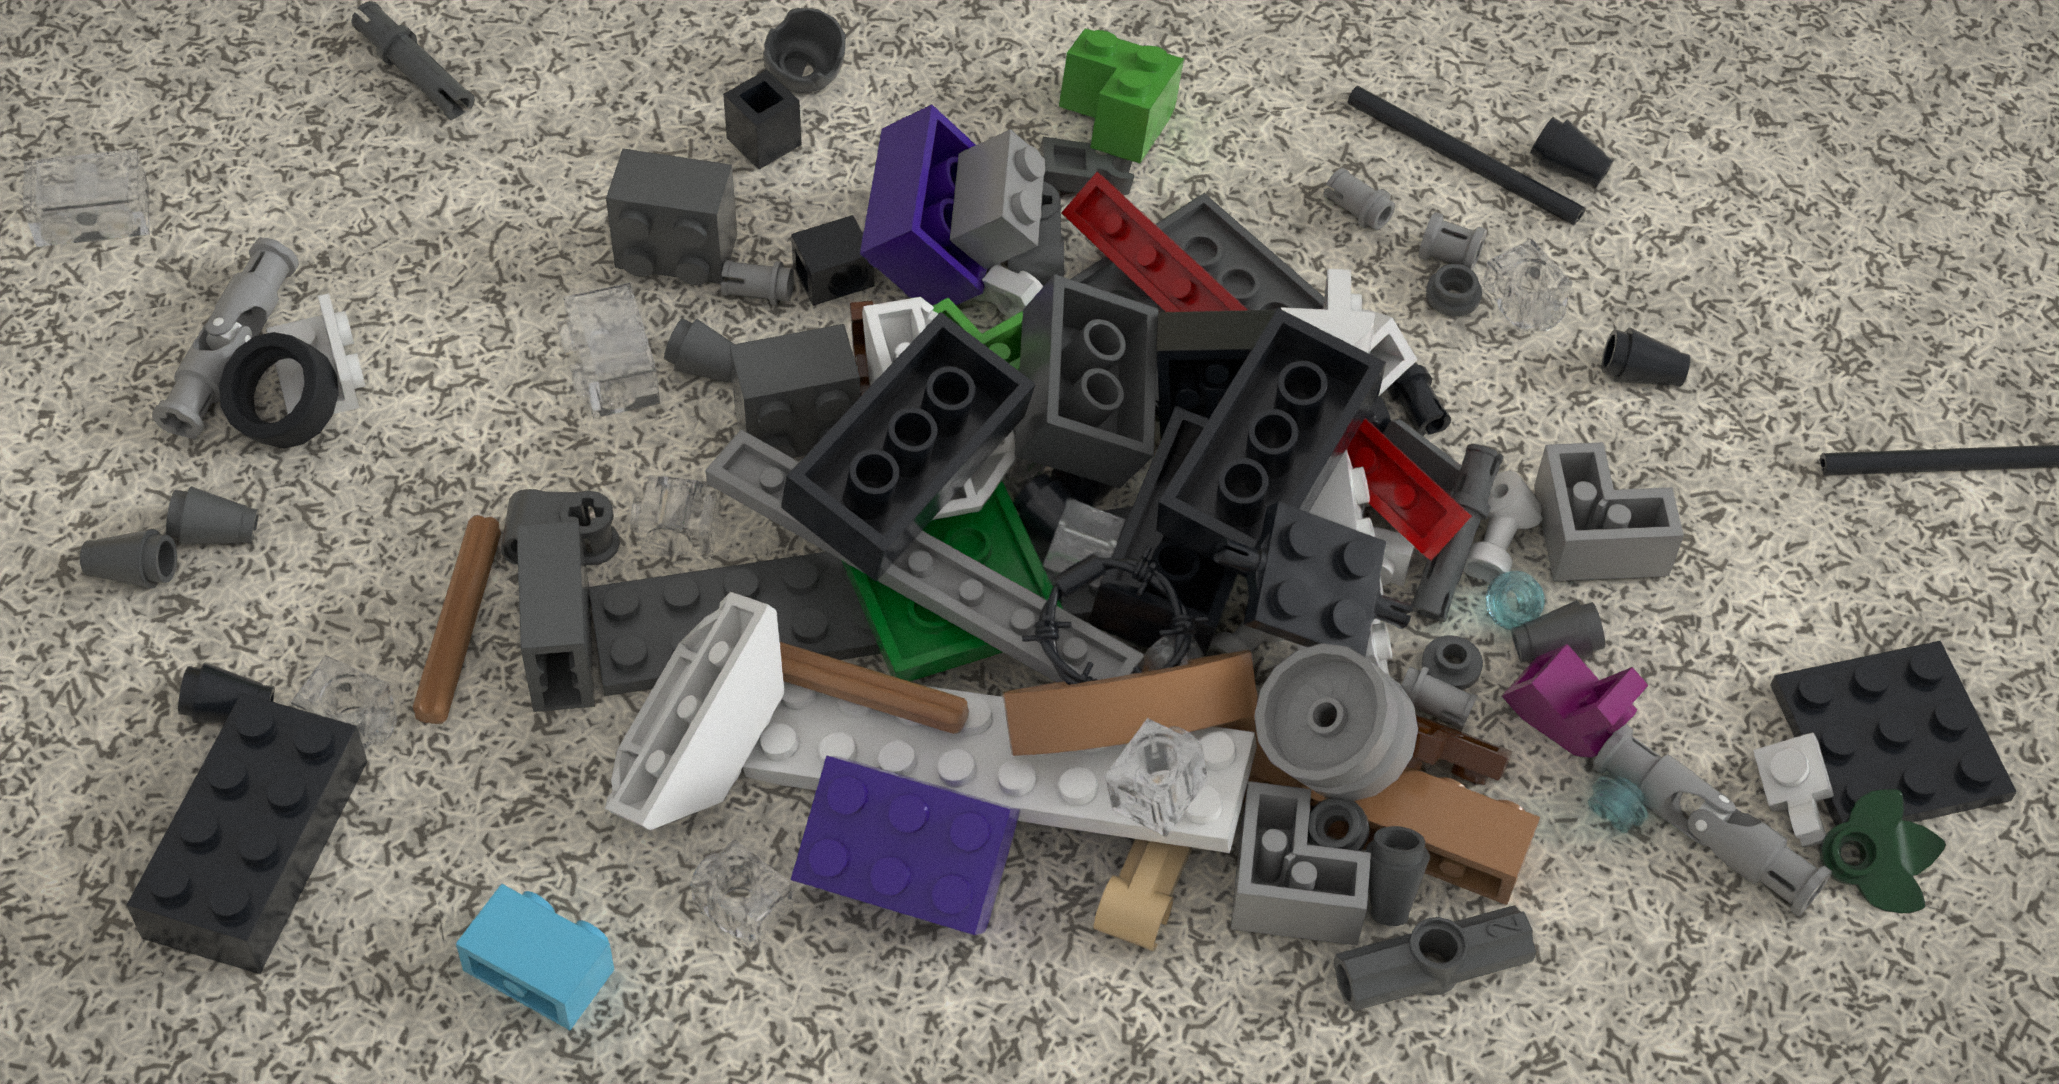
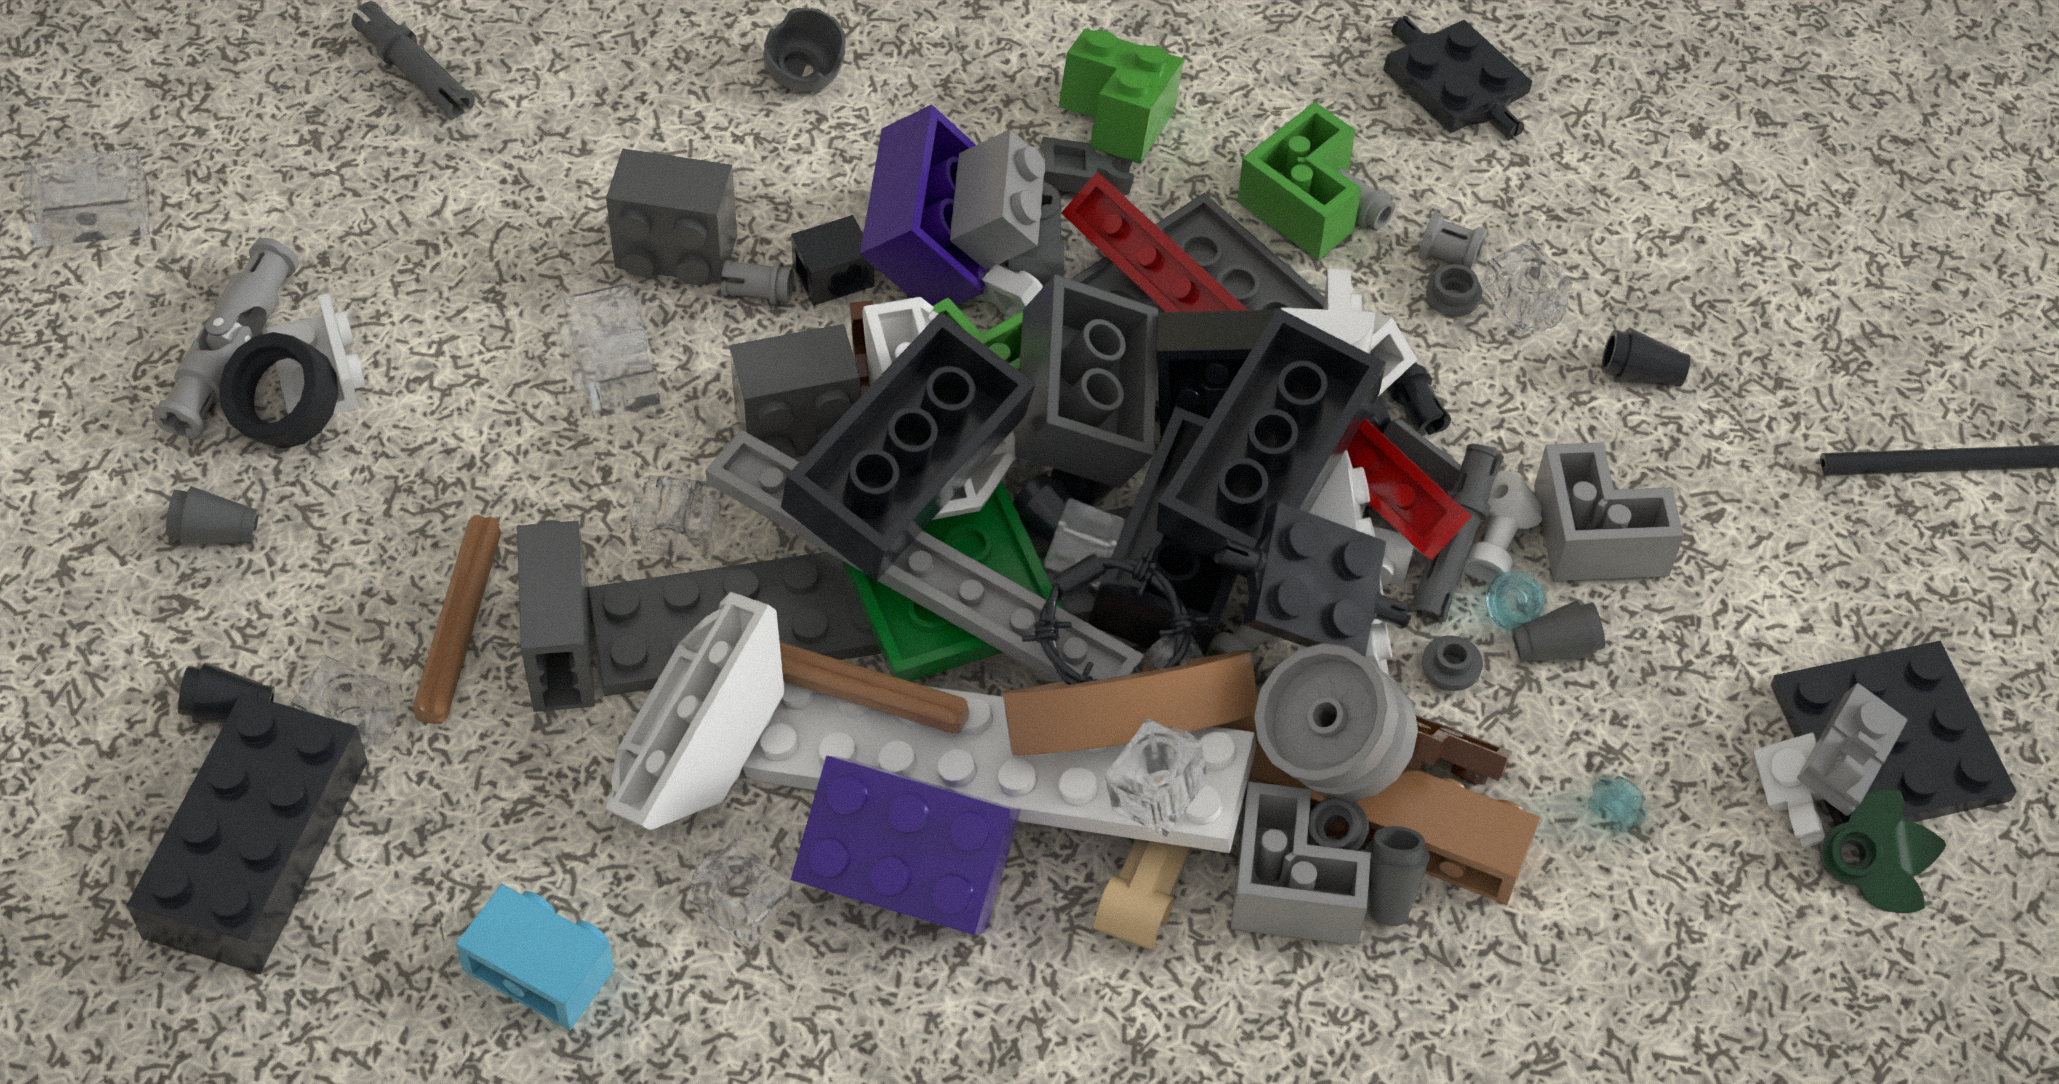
(131, 558): dark grey cone -> none
(535, 506): dark grey piece -> none
(699, 351): dark grey cone -> none
(762, 119): black brick -> none
(1296, 182): none -> bright green brick
(1438, 697): light grey pin -> none
(1457, 76): none -> black plate
(1466, 155): black piece -> none
(1469, 946): dark grey piece -> none
(1571, 153): black cone -> none
(1571, 704): magenta brick -> none
(1733, 836): light grey piece -> none
(1852, 749): none -> light grey plate

